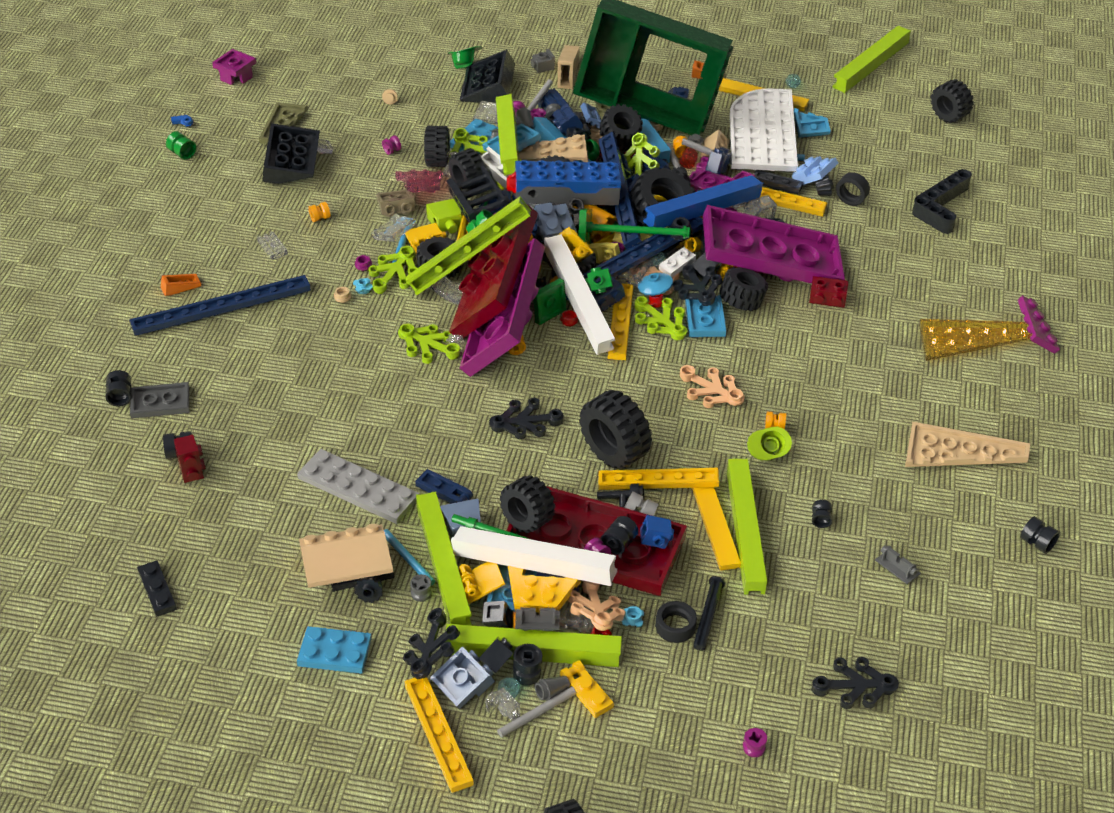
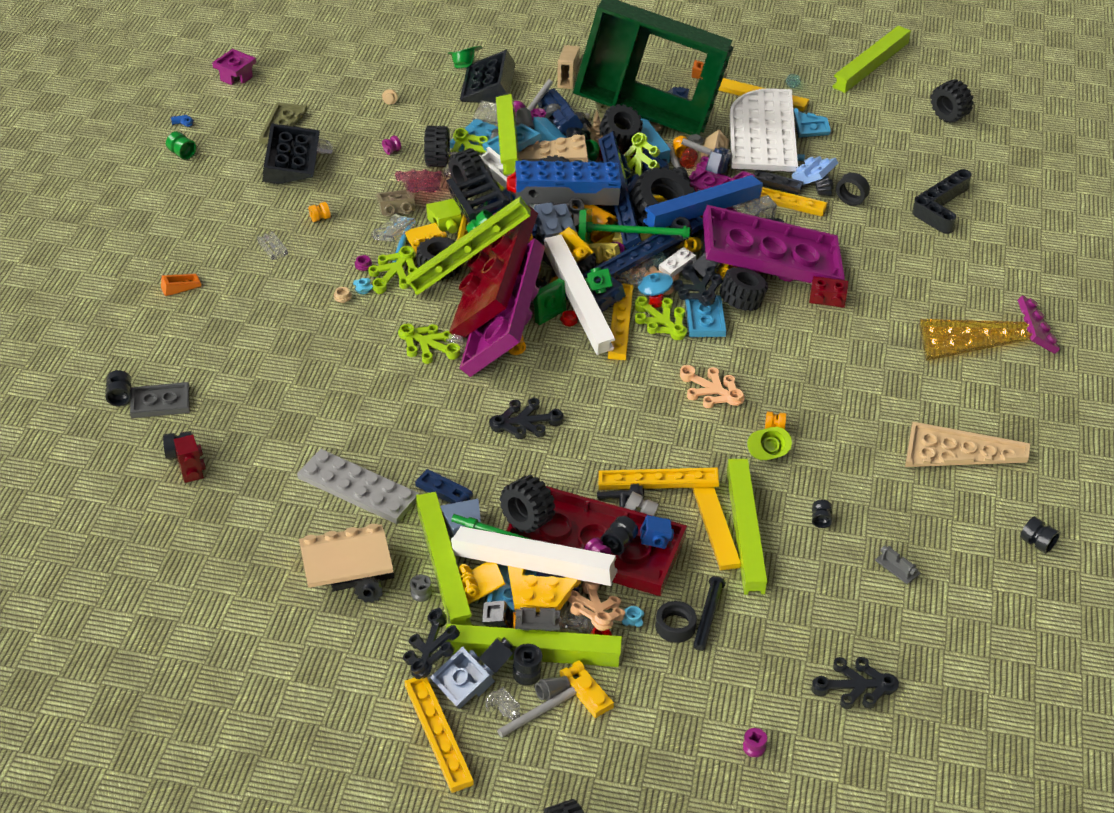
(156, 588): black plate -> none
(219, 305): dark blue plate -> none
(334, 649): dark azure plate -> none
(406, 555): dark azure bar -> none
(448, 290): clear slope -> none
(512, 683): clear light blue plate -> none
(543, 61): dark grey brick -> none
(590, 116): medium blue tile -> none
(615, 429): black tyre -> none

